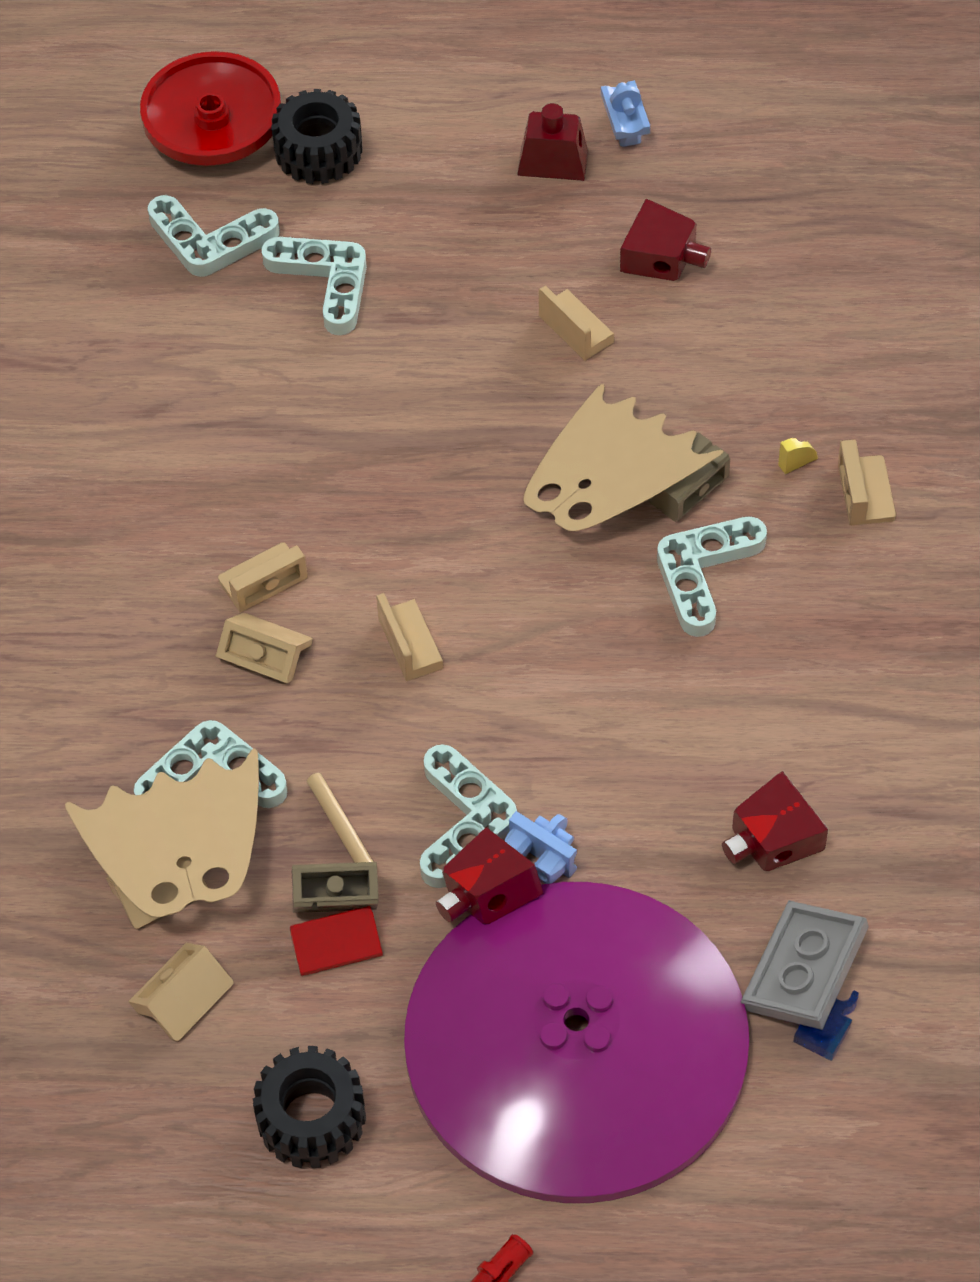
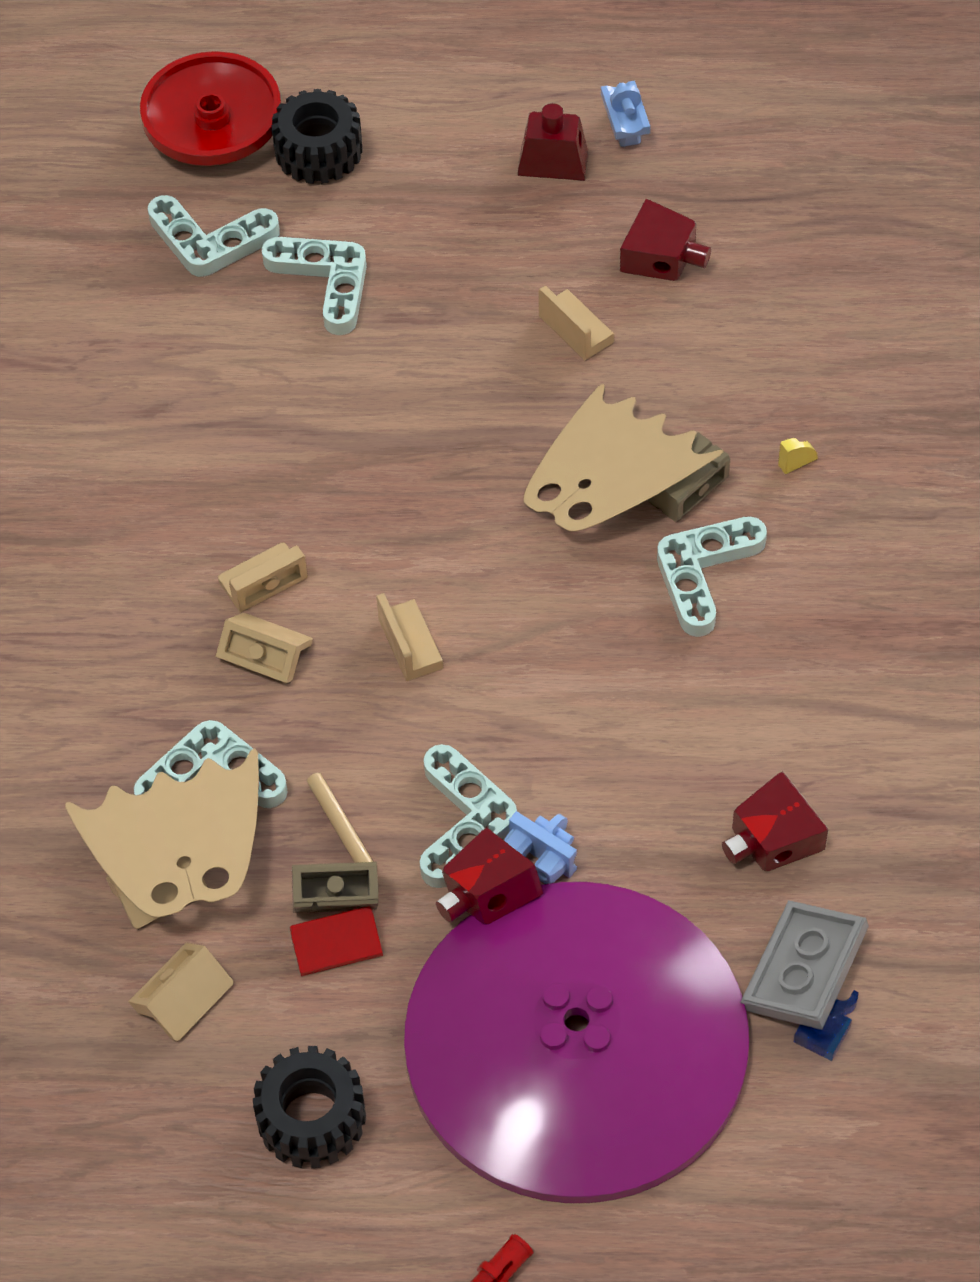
(865, 486): tan panel -> none

